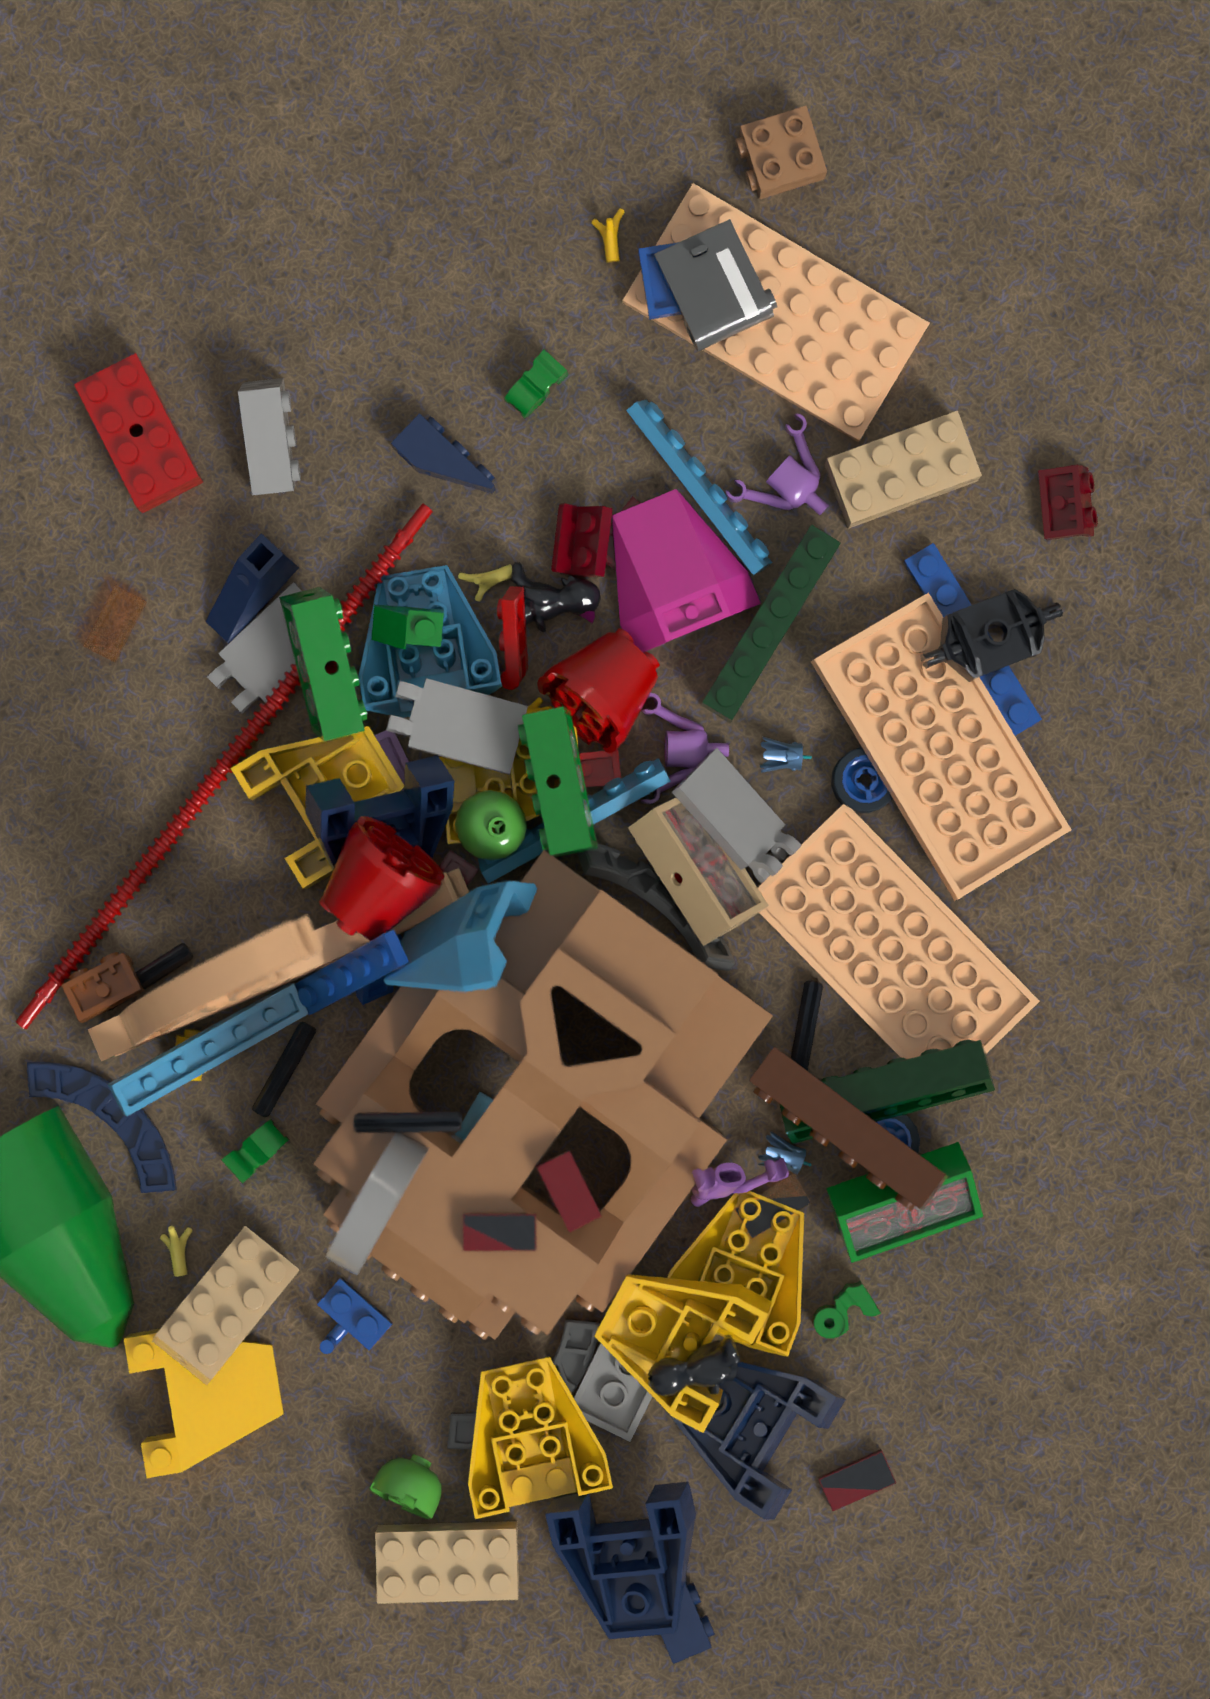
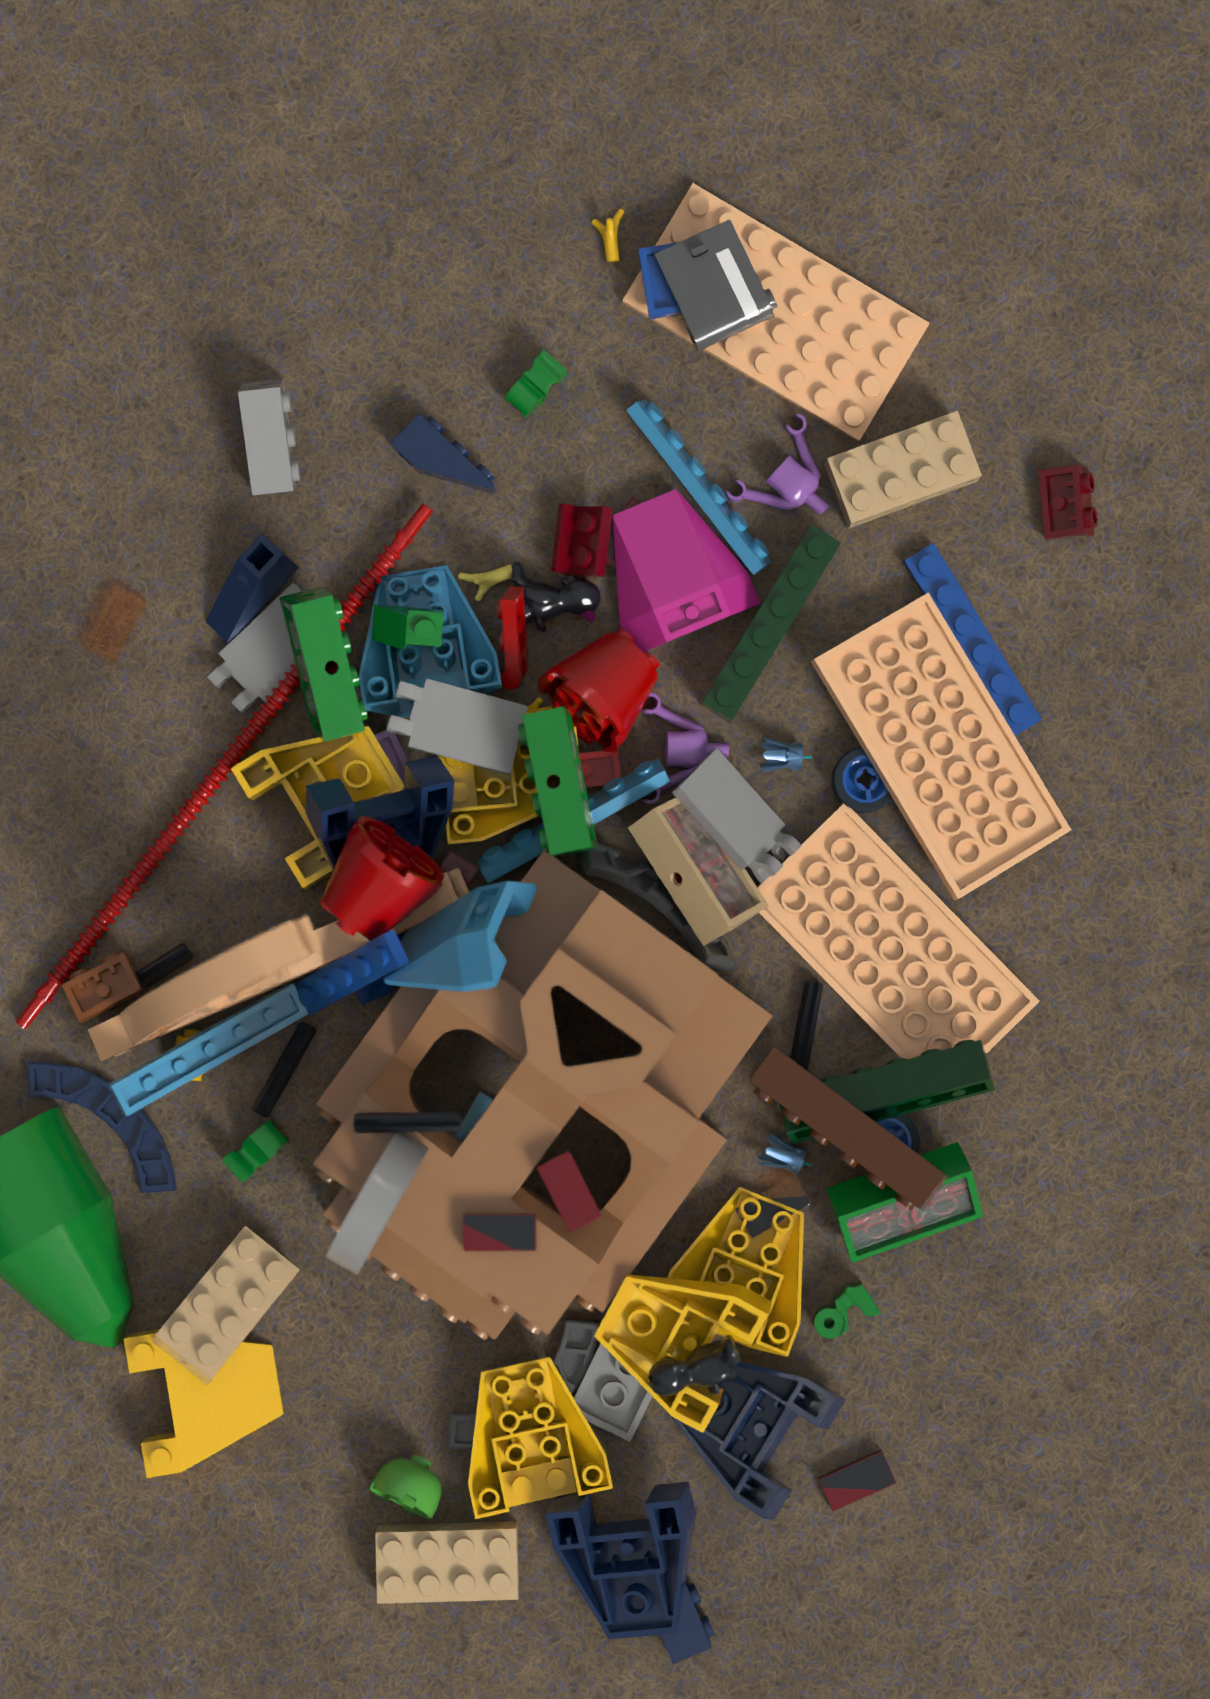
(151, 465): red brick -> none
(177, 1249): light yellow bar -> none
(352, 1315): blue plate -> none
(477, 818): bright green cylinder -> none
(730, 1179): medium lavender piece -> none
(781, 153): medium nougat brick -> none
(966, 639): black plate -> none

